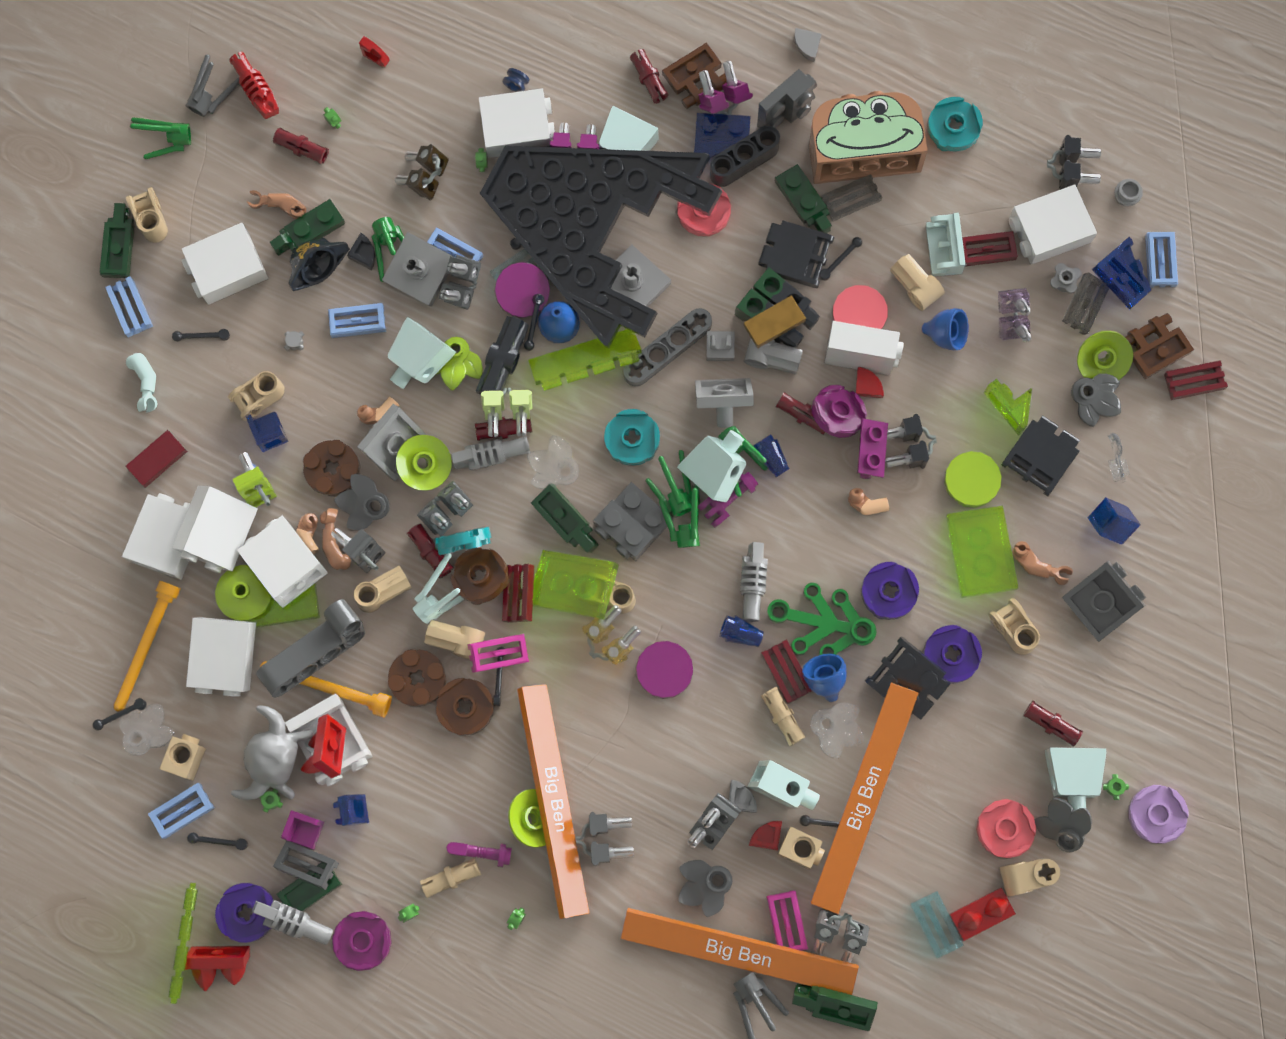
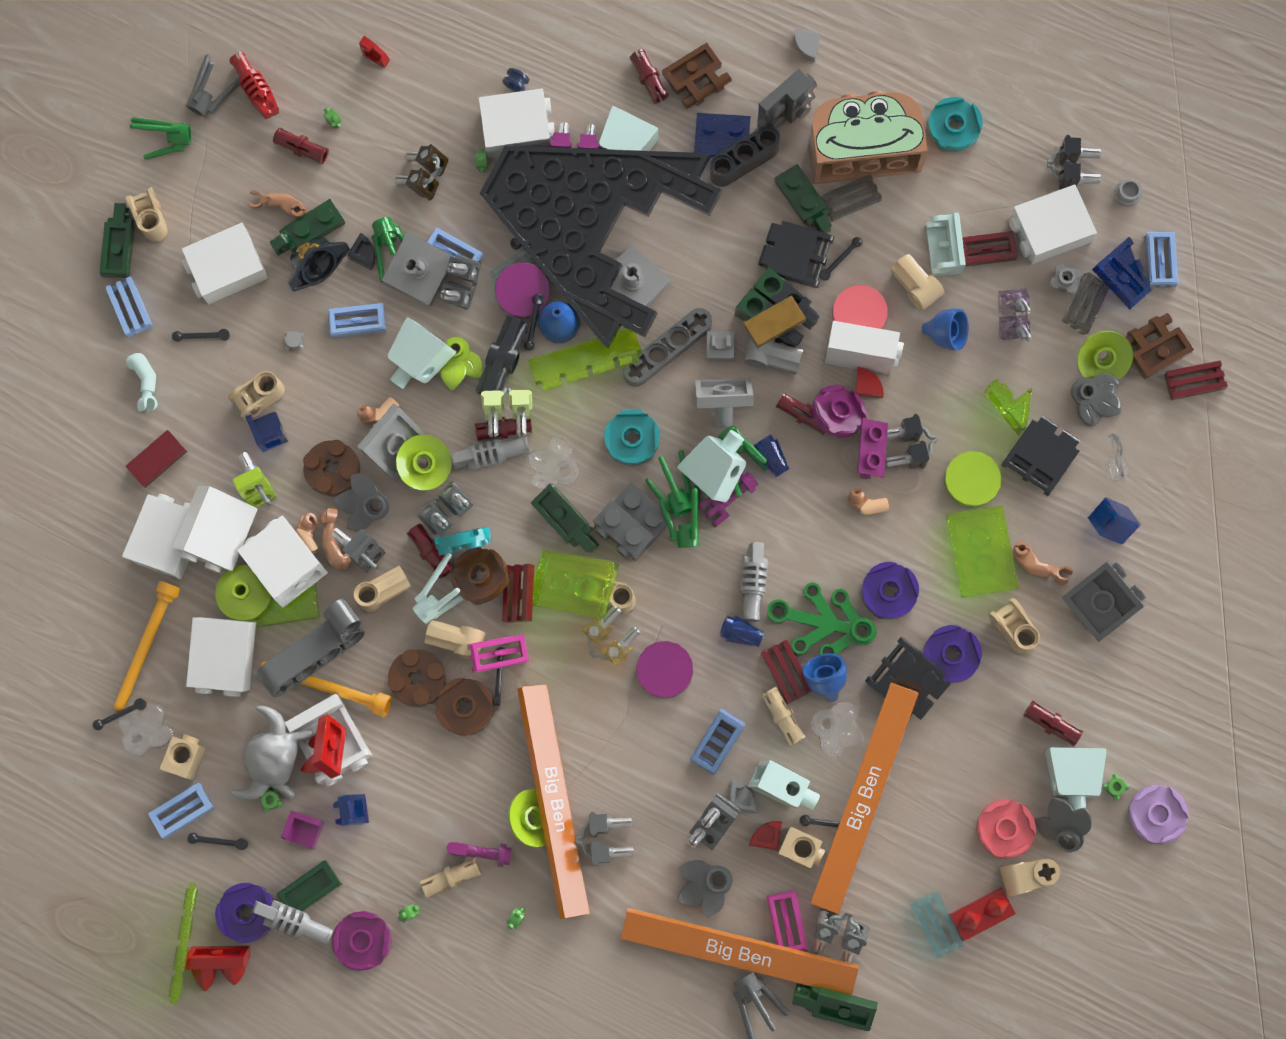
(325, 873): dark grey tile -> none
(702, 224): coral tile -> none
(729, 719): none -> medium blue slope
(734, 91): magenta piece -> none

